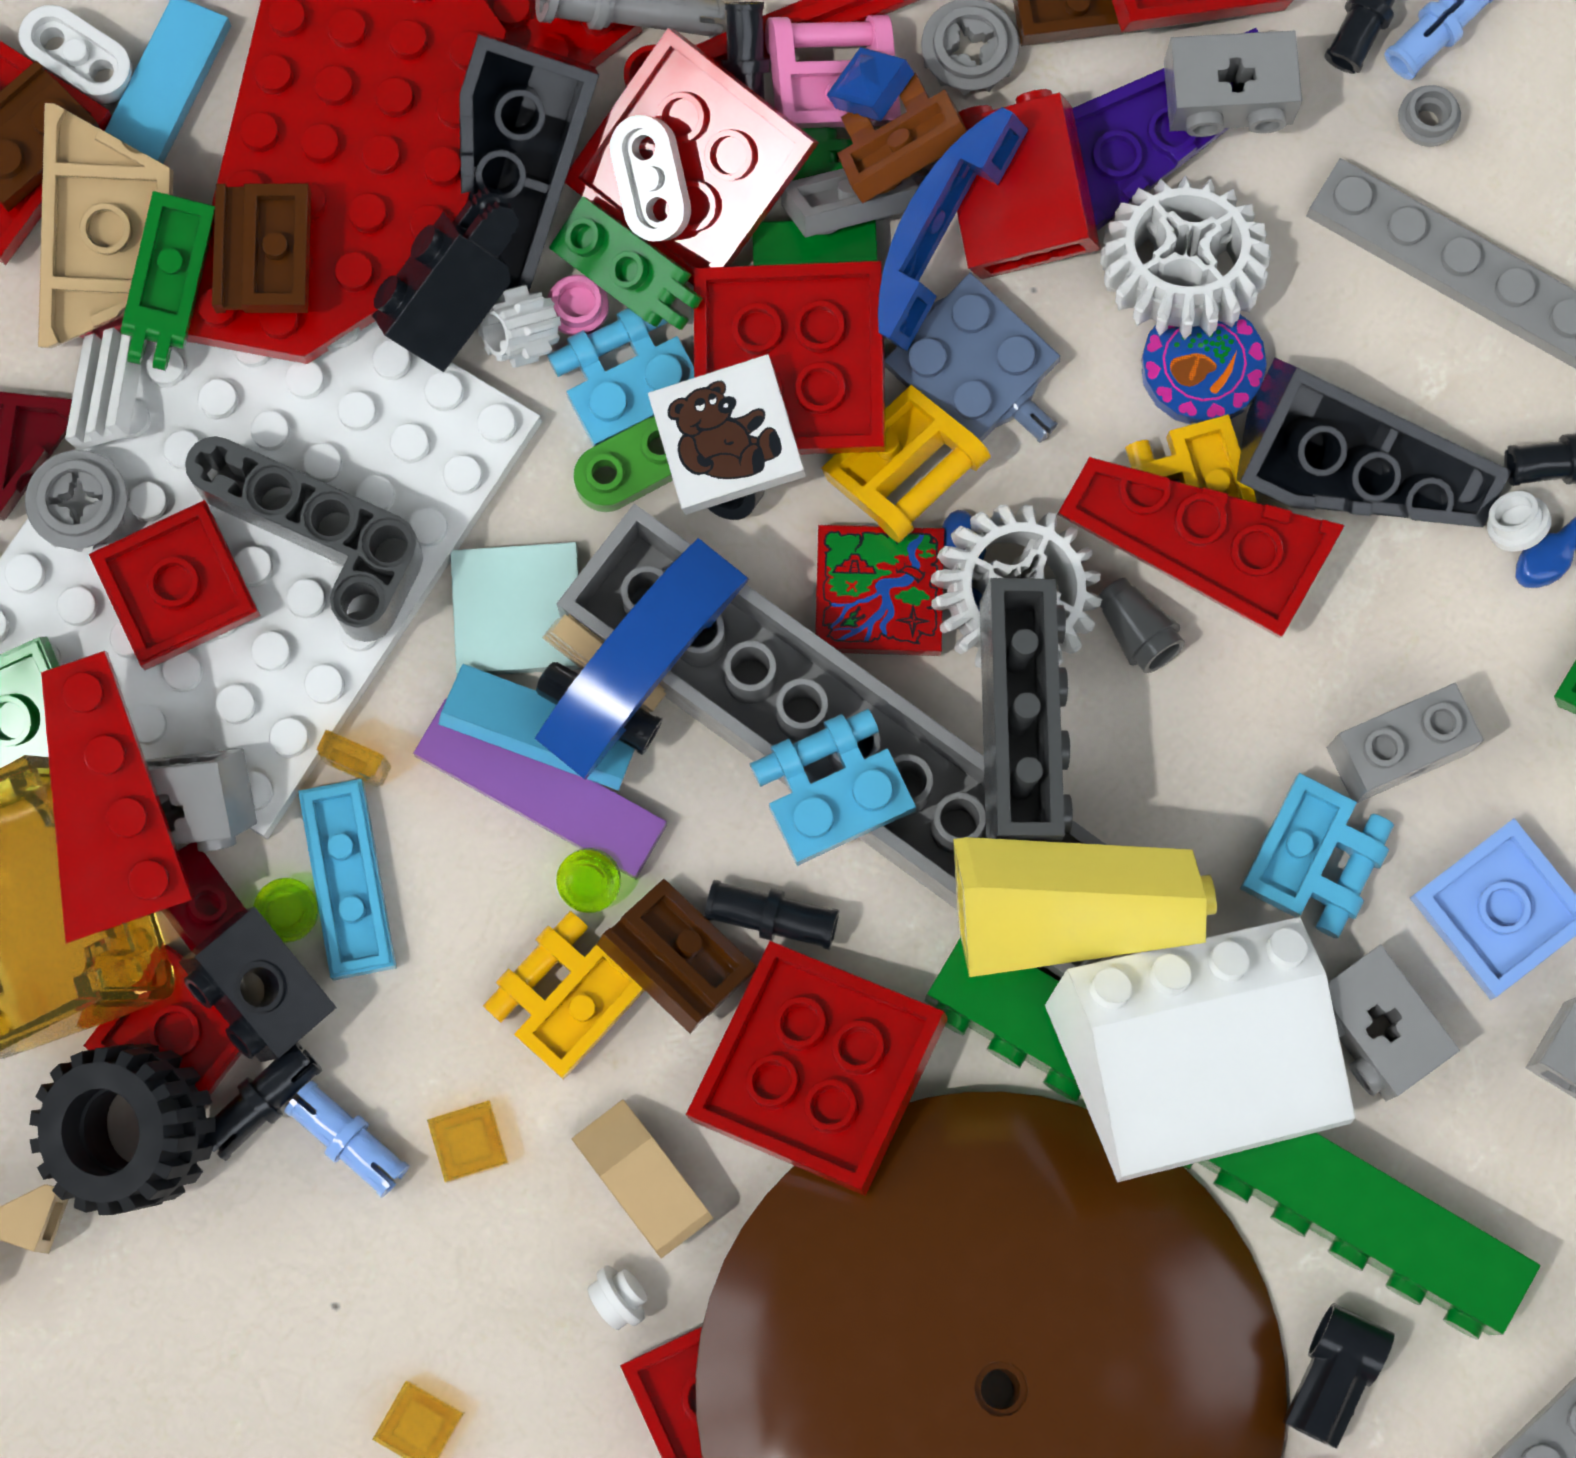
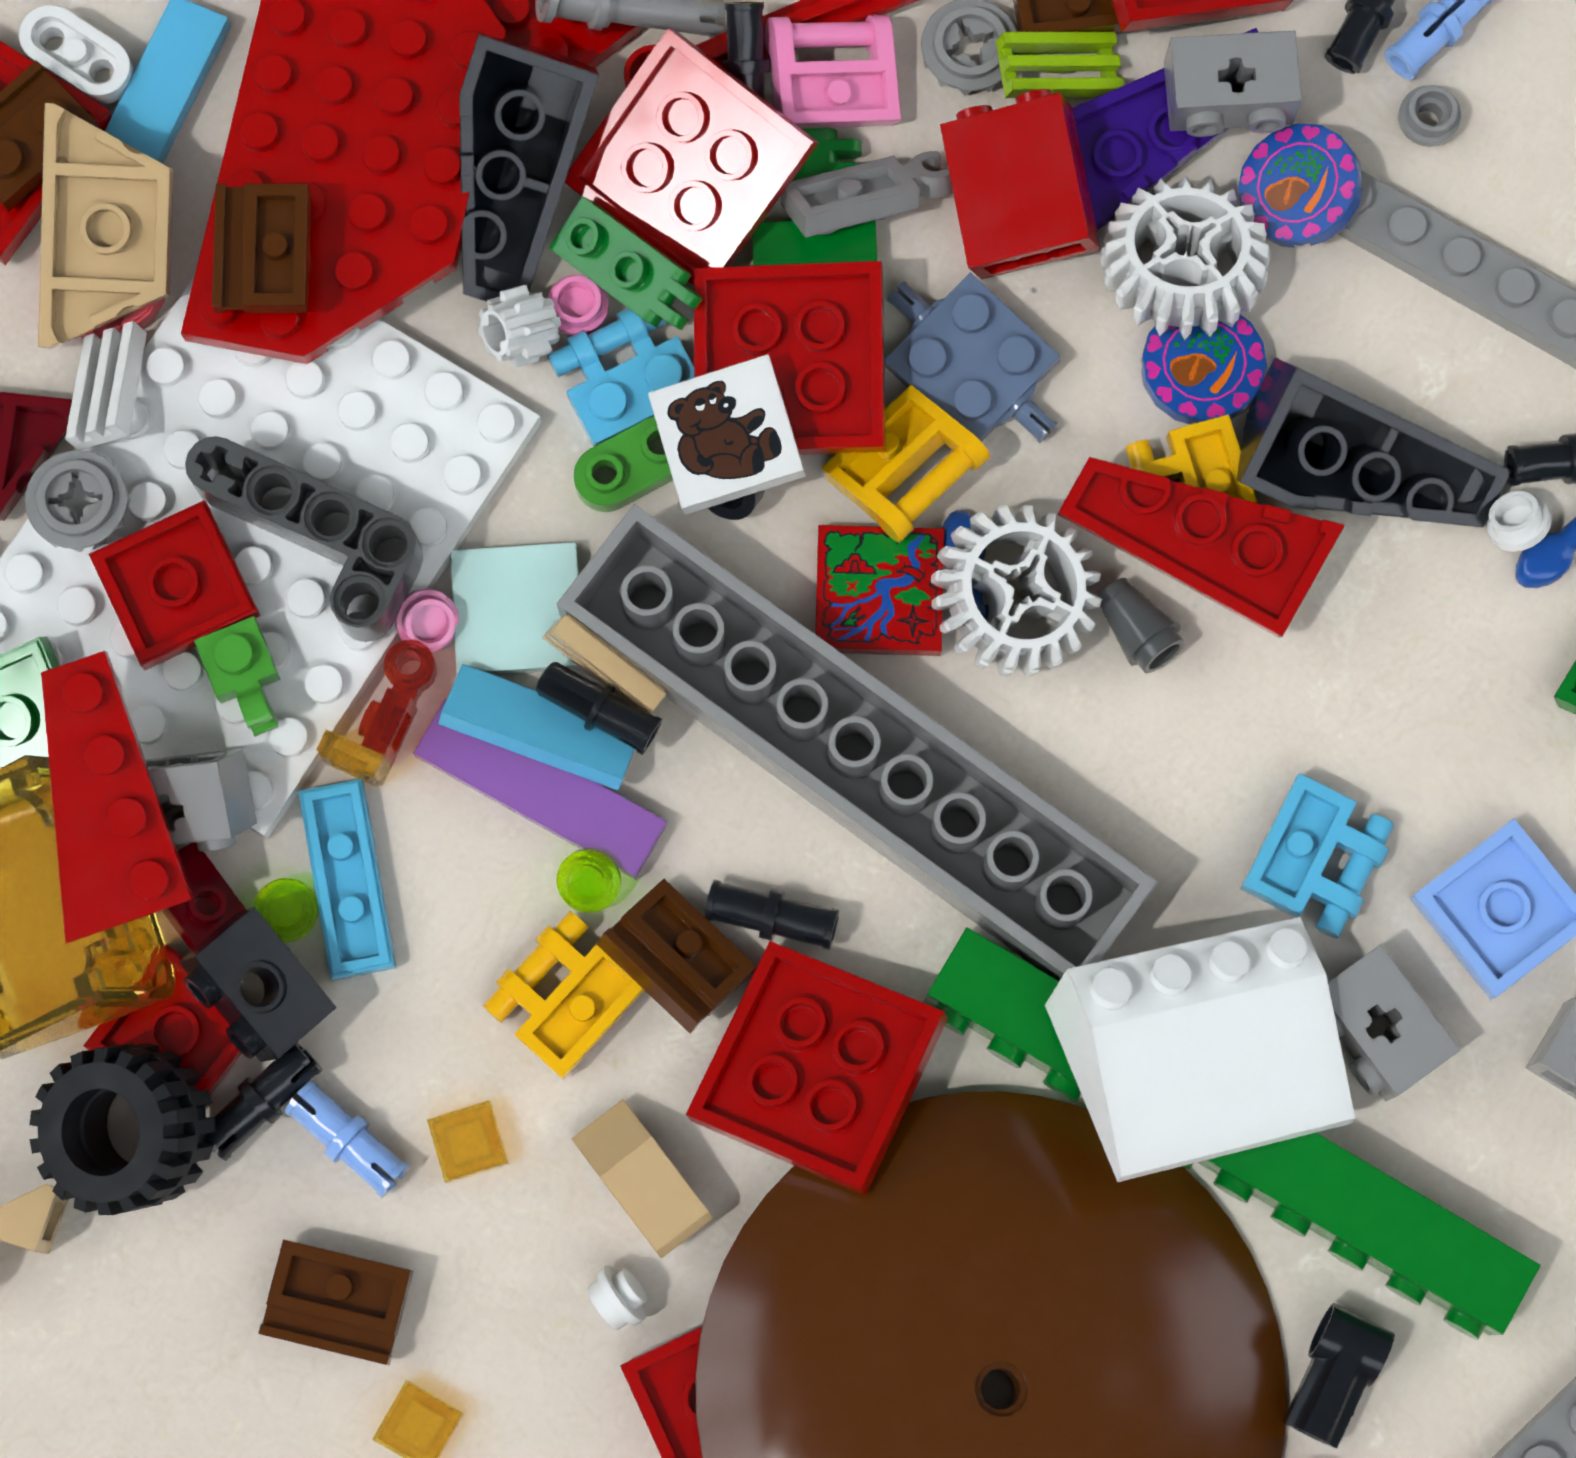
(167, 276): green hinge -> none
(240, 667): none -> bright green plate
(336, 1302): none -> reddish brown plate
(388, 722): none -> clear red plate
(427, 618): none -> bright pink plate
(449, 280): black hinge -> none
(639, 656): blue slope -> none
(646, 181): white plate -> none
(842, 804): medium azure plate -> none
(870, 84): blue tile -> none
(905, 145): dark orange plate -> none
(980, 151): blue slope -> none
(1023, 712): dark grey brick -> none
(1059, 42): none -> lime tile
(1074, 901): light yellow slope -> none
(1301, 184): none -> blue tile
(1404, 743): light grey brick -> none

